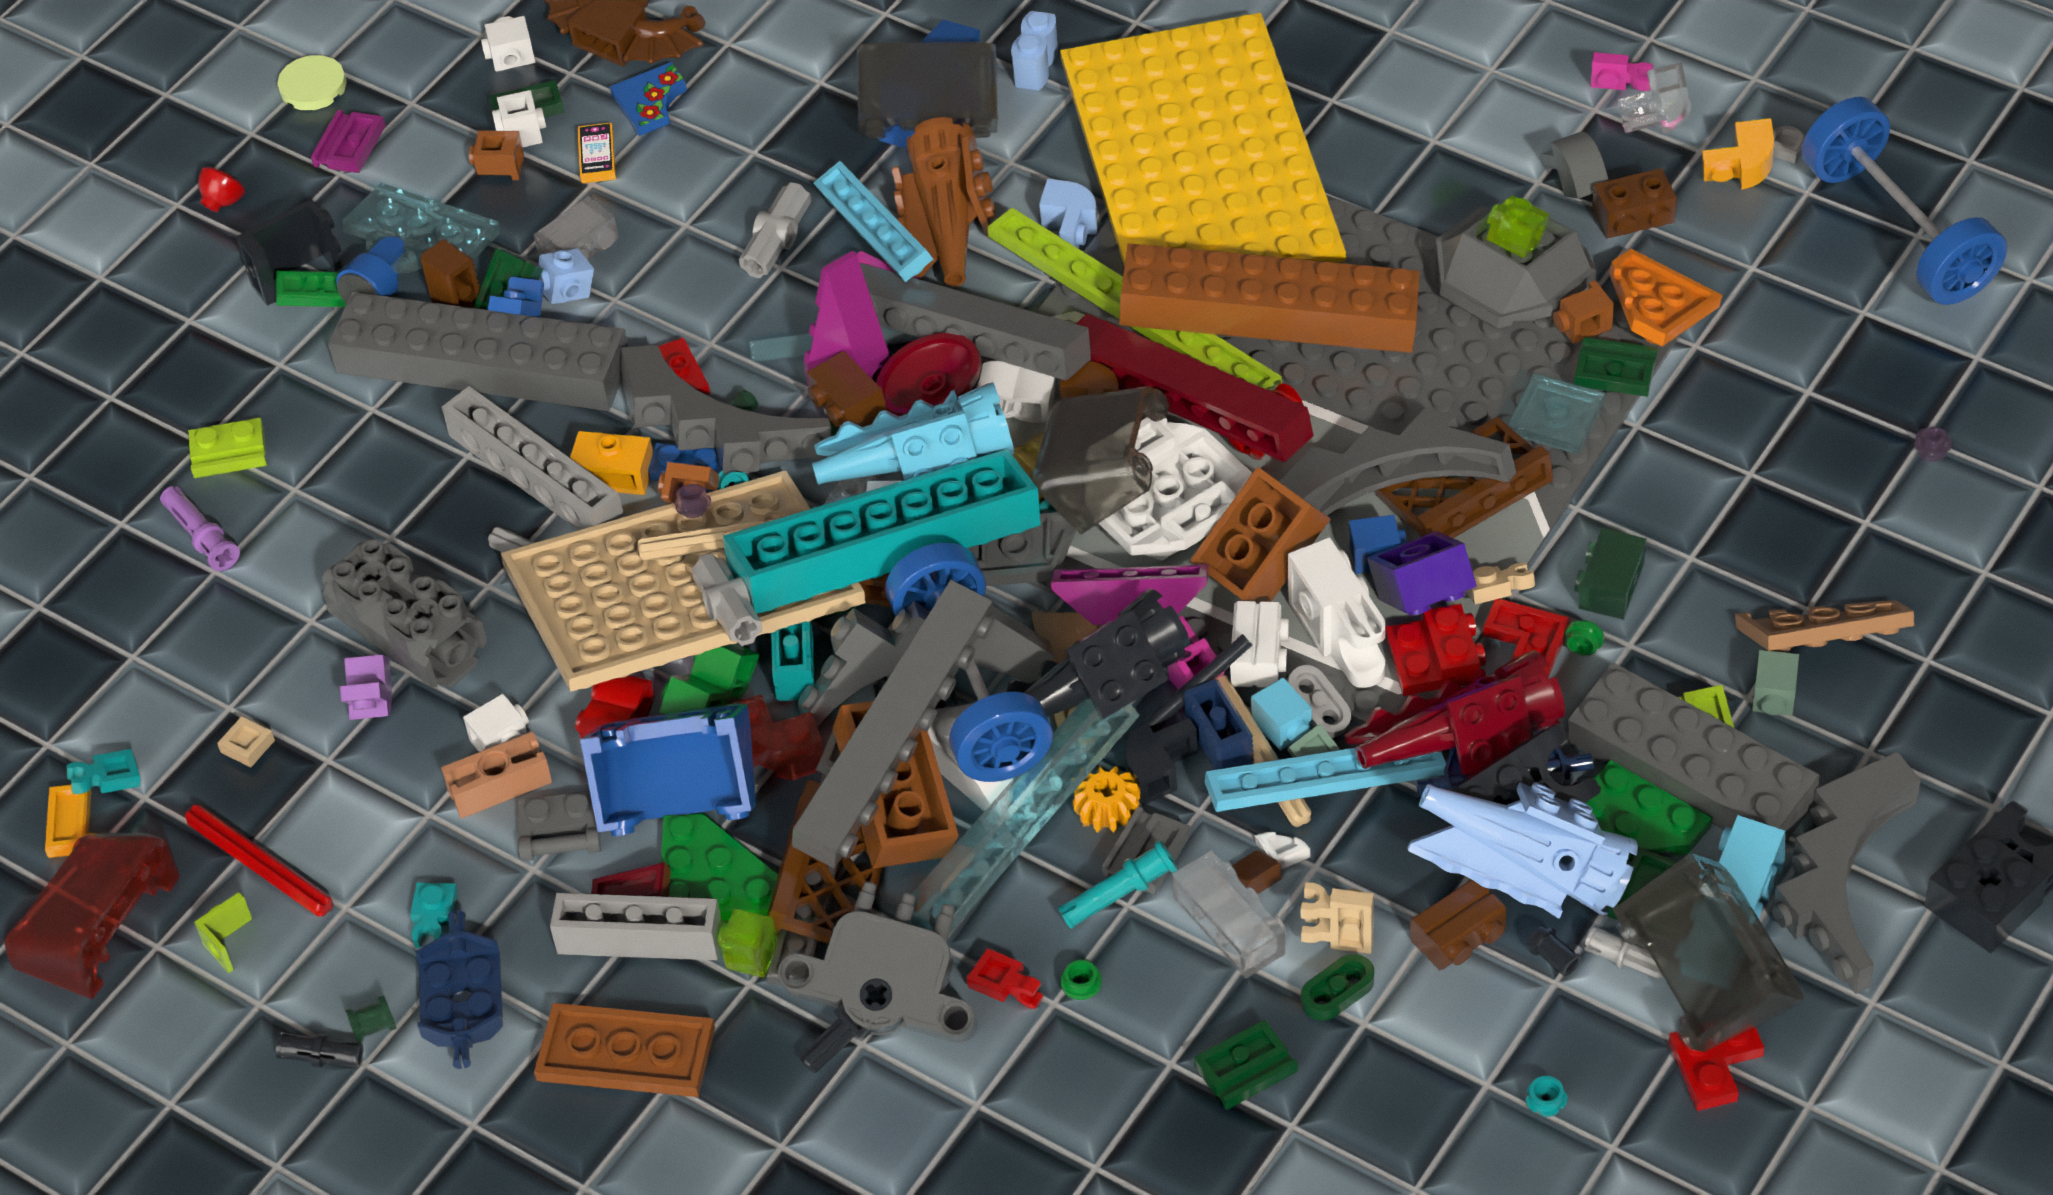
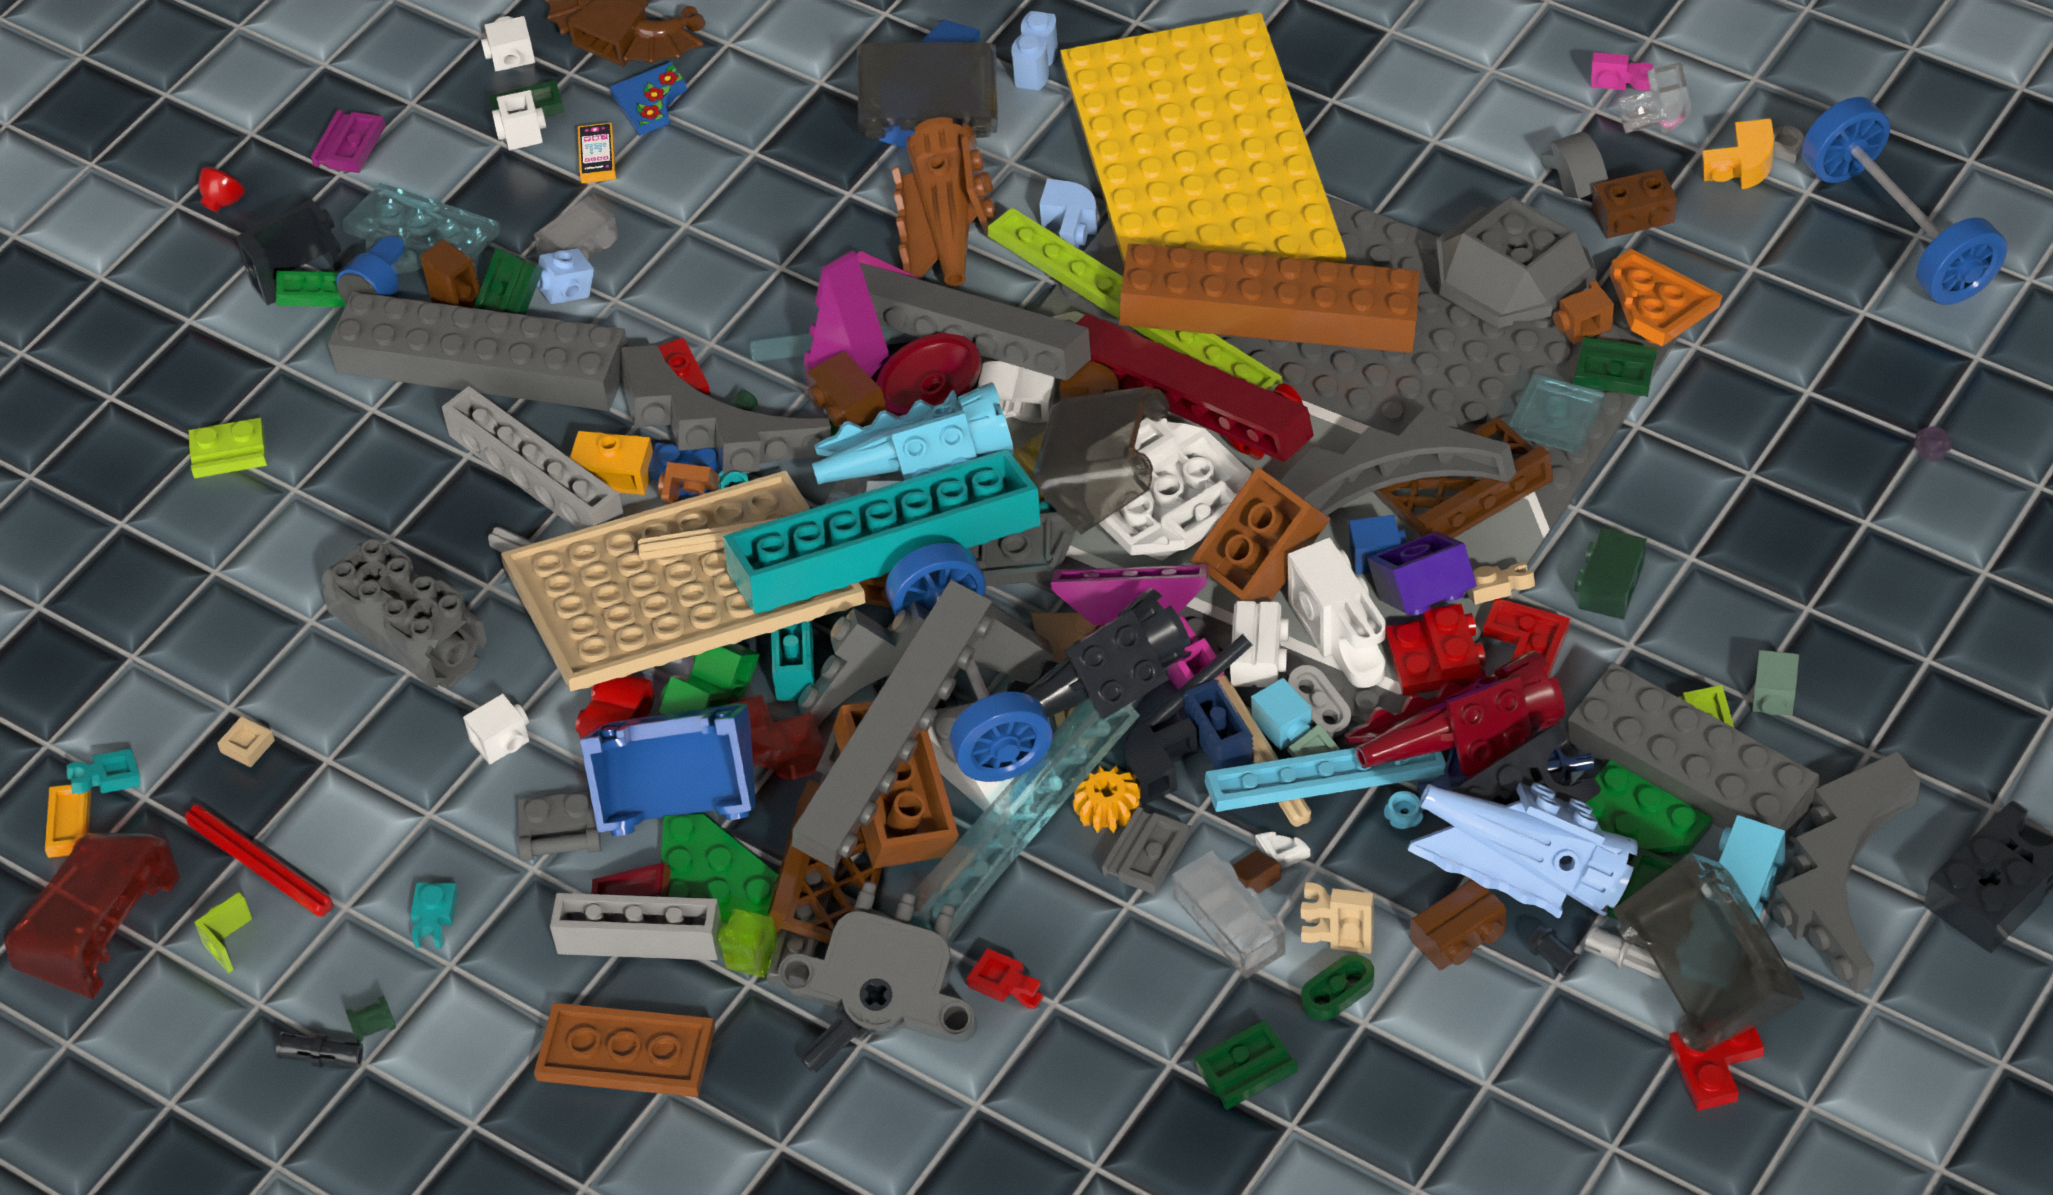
(206, 536): medium lavender pin -> none
(311, 82): yellowish green tile -> none
(367, 687): medium lavender brick -> none
(454, 965): dark blue plate -> none
(496, 775): nougat piece -> none
(497, 153): dark orange brick -> none
(522, 297): blue bracket -> none
(692, 501): plate -> none
(726, 599): light grey piece -> none
(775, 230): light grey piece -> none
(873, 221): medium azure plate -> none
(1081, 971): green plate -> none
(1134, 875): teal pin -> none
(1403, 802): none -> medium azure plate
(1517, 226): clear neon green brick -> none
(1546, 1087): teal plate -> none
(1584, 637): green plate -> none
(1824, 623): medium nougat wing -> none

